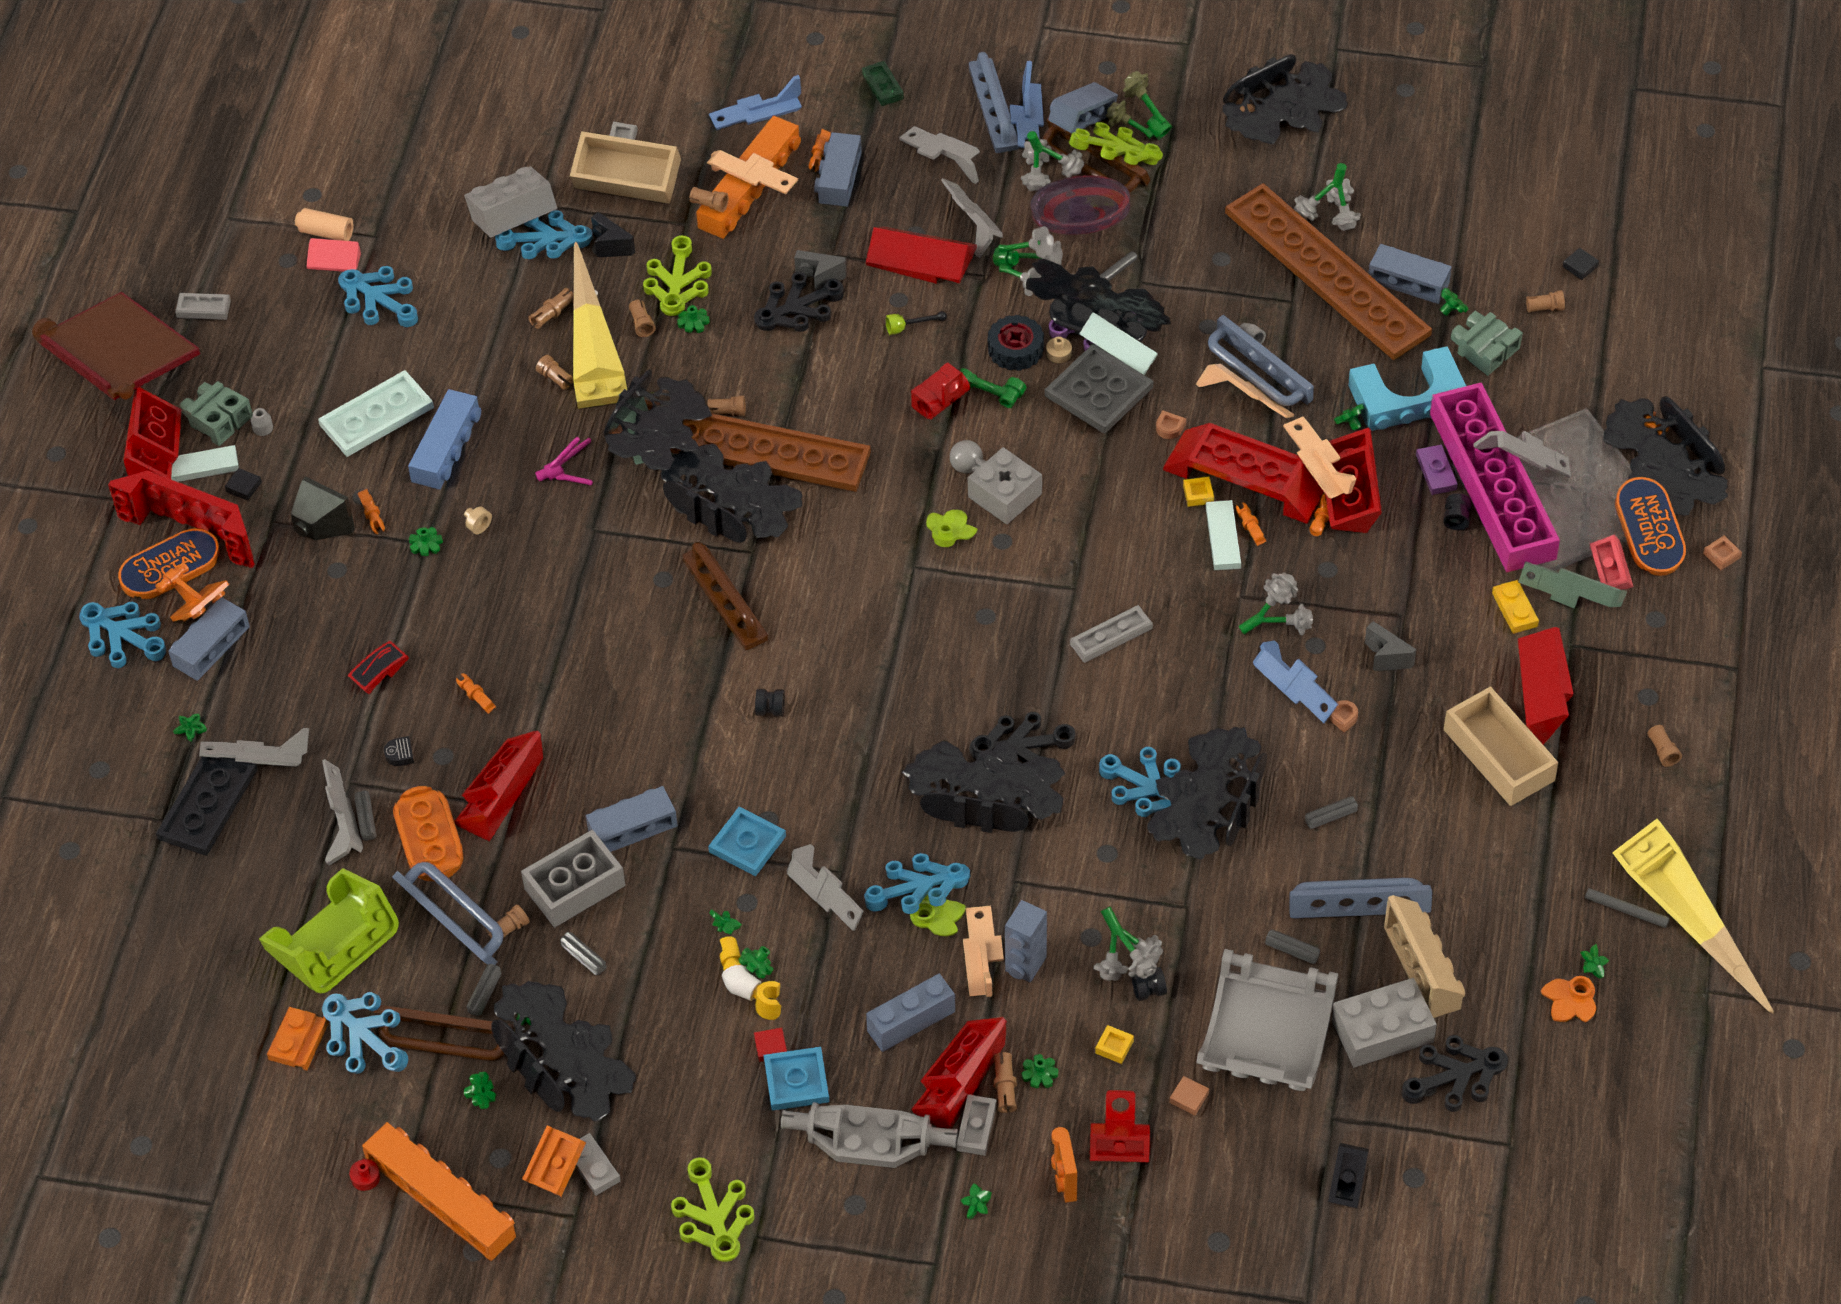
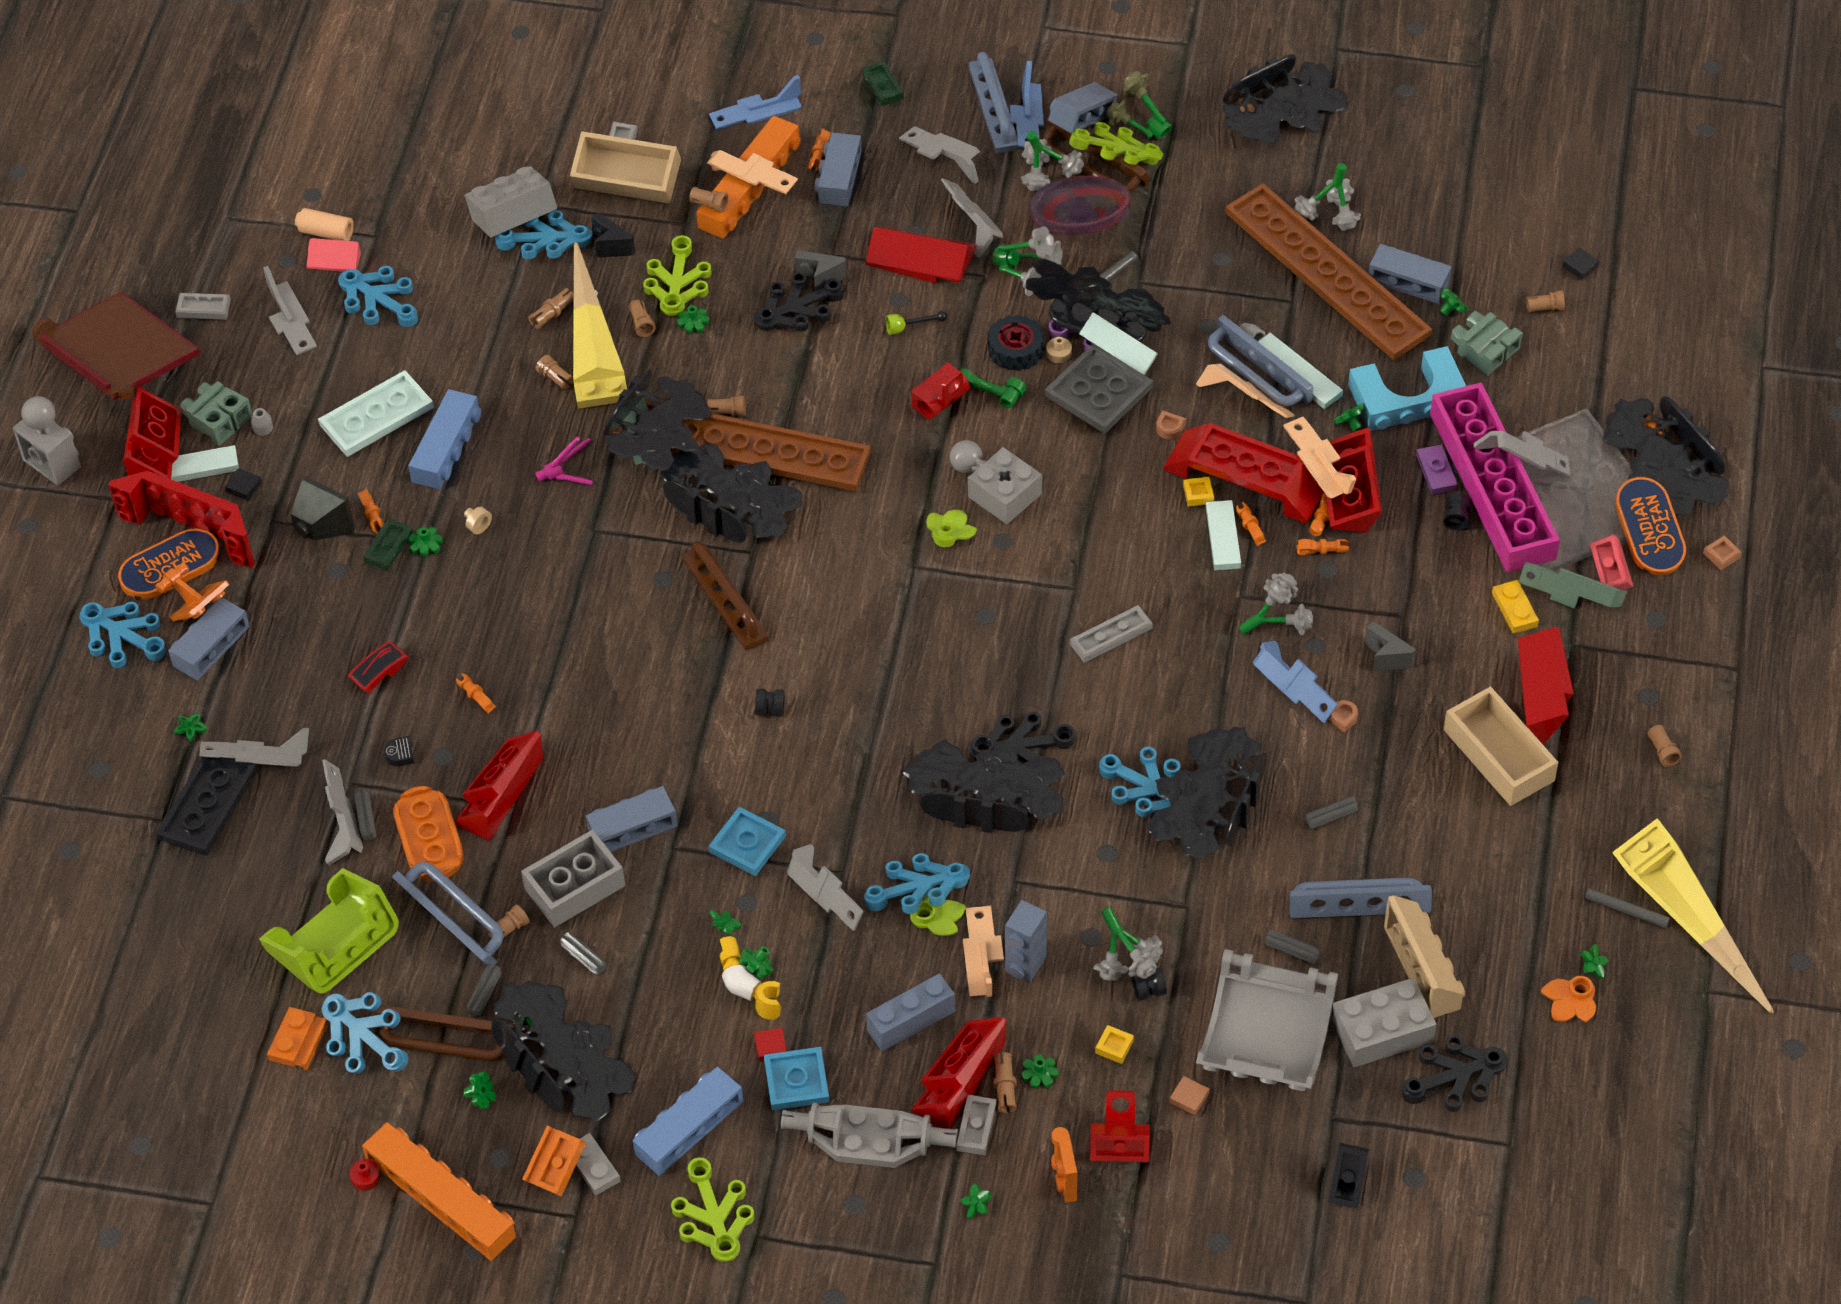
(44, 442): none -> light grey brick
(292, 317): none -> light grey piece
(387, 544): none -> clear green plate
(687, 1120): none -> medium blue brick
(1308, 546): none -> orange piece
(1324, 391): none -> light aqua tile

